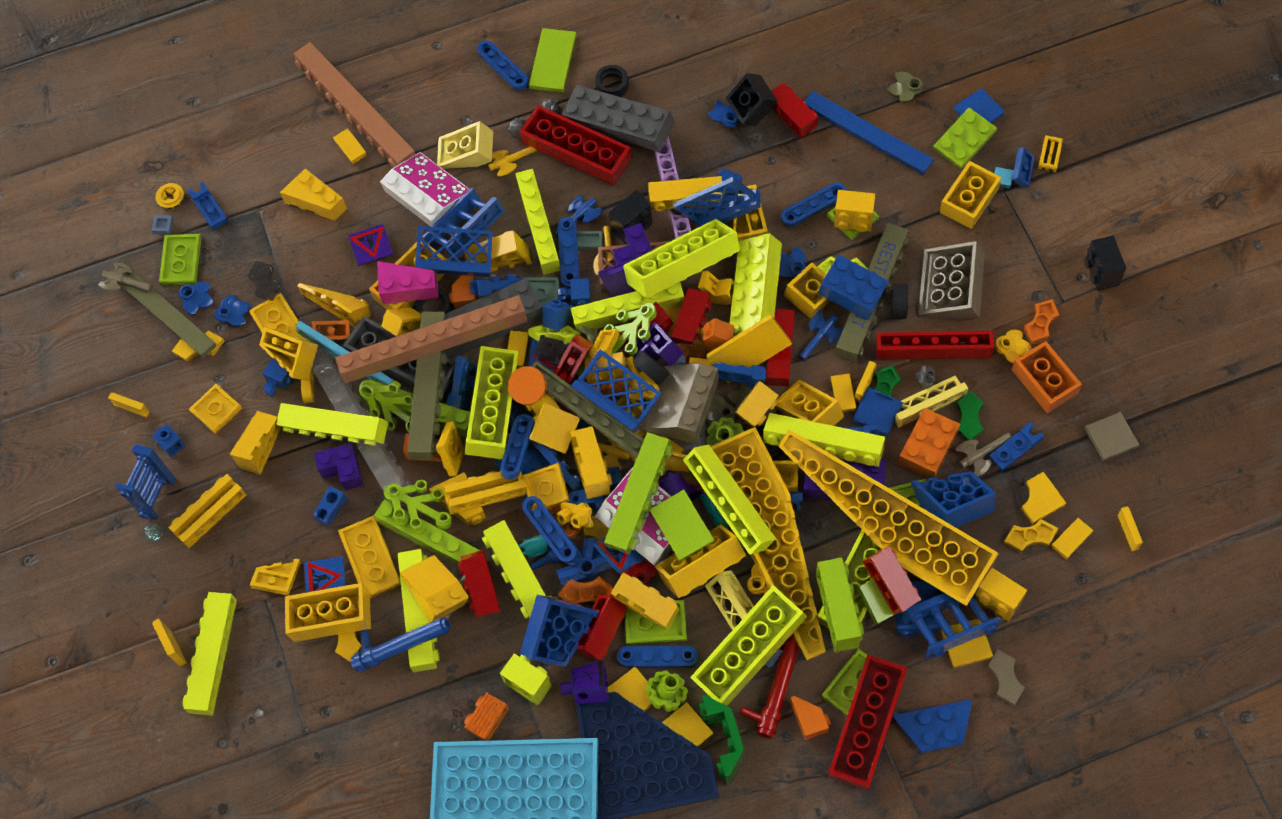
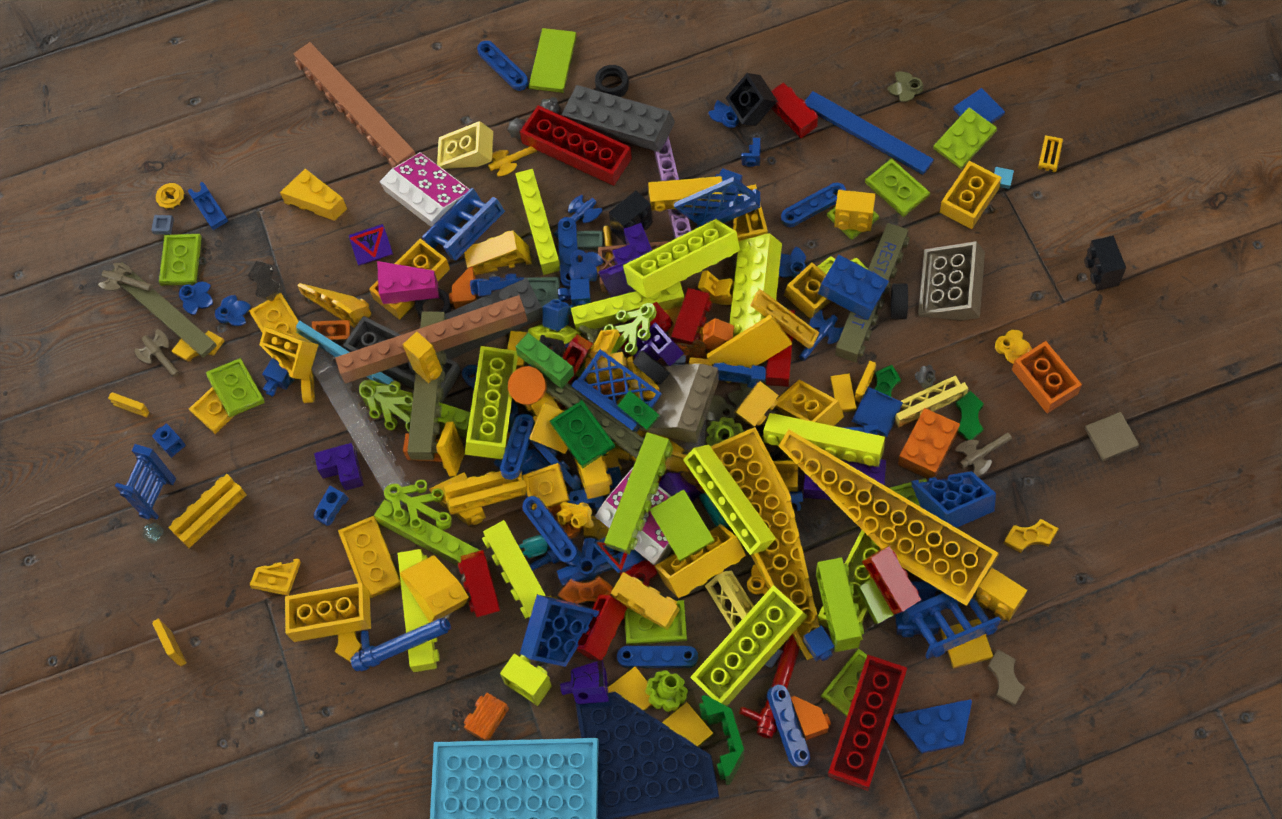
(153, 347): none -> dark tan piece
(209, 653): neon yellow brick -> none
(235, 387): none -> lime tile
(256, 443): yellow wedge -> none
(324, 574): blue piece -> none
(332, 423): neon yellow brick -> none
(350, 146): yellow tile -> none
(401, 320): yellow brick -> none
(422, 357): none -> yellow brick
(454, 267): blue fence -> none
(461, 384): blue plate -> none
(544, 360): none -> bright green brick
(582, 434): none -> green tile
(586, 267): none -> blue plate
(638, 410): none -> green plate
(753, 157): none -> blue bracket
(786, 319): none -> yellow tile
(788, 726): none -> blue plate
(819, 644): none -> blue brick
(897, 187): none -> lime tile
(934, 345): red brick -> none
(1016, 447): blue plate -> none
(1023, 167): blue plate -> none
(1038, 328): orange tile -> none
(1043, 498): yellow tile -> none
(1072, 538): yellow tile -> none
(1130, 528): yellow tile -> none

